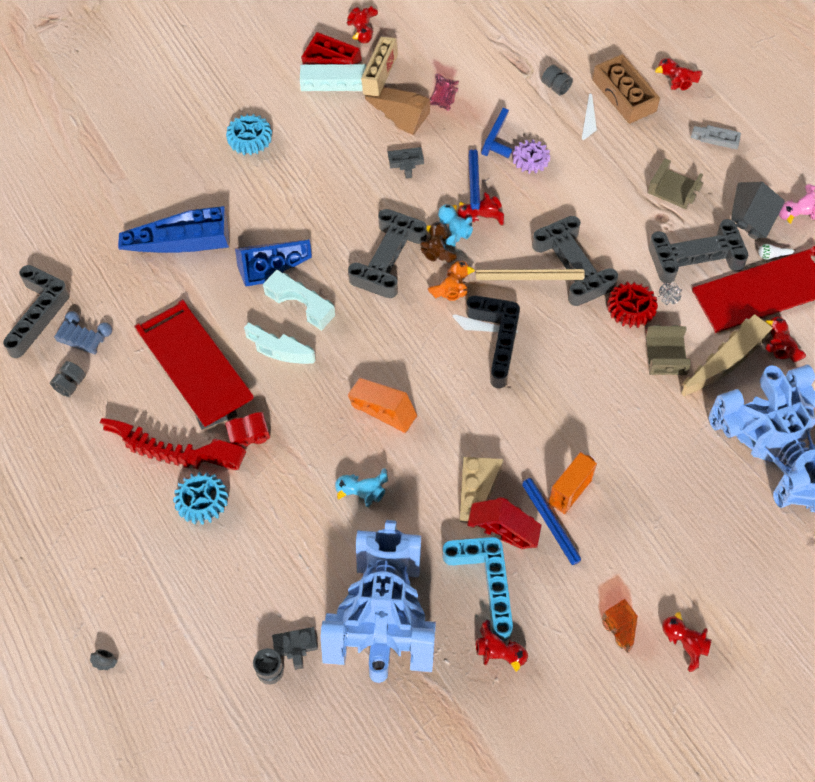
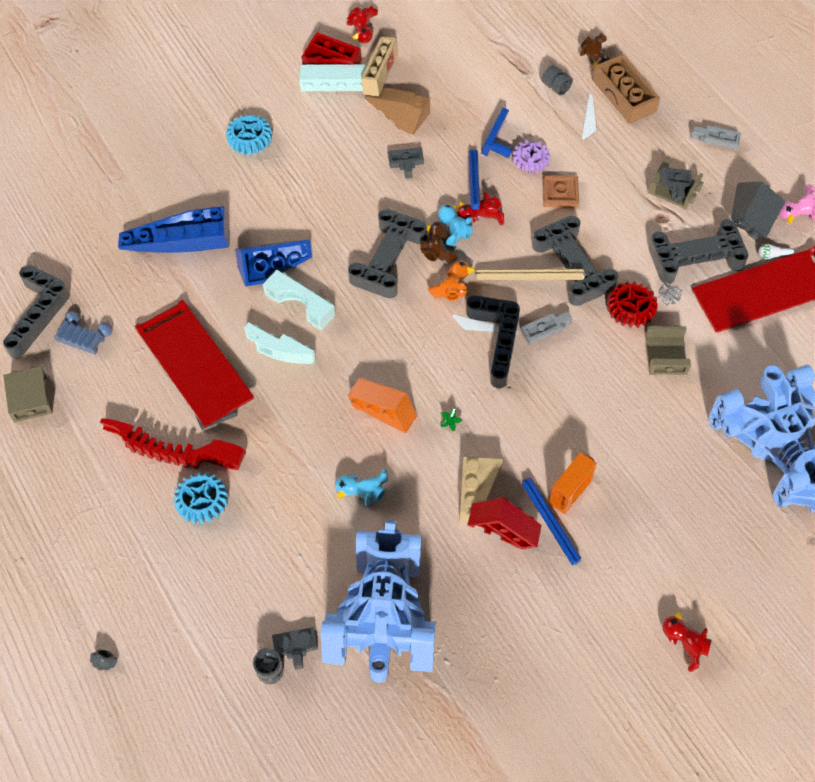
(26, 394): none -> dark tan panel
(69, 377): dark grey wheel -> none
(248, 430): red brick -> none
(444, 92): clear pink hair -> none
(450, 419): none -> green plant
(492, 578): medium azure beam -> none
(494, 648): red animal -> none
(545, 327): none -> light grey hinge
(560, 191): none -> nougat tile
(593, 49): none -> reddish brown animal
(622, 623): clear orange slope -> none
(677, 180): none -> dark grey hinge
(680, 76): red animal -> none
(729, 355): tan slope -> none
(782, 343): red animal -> none

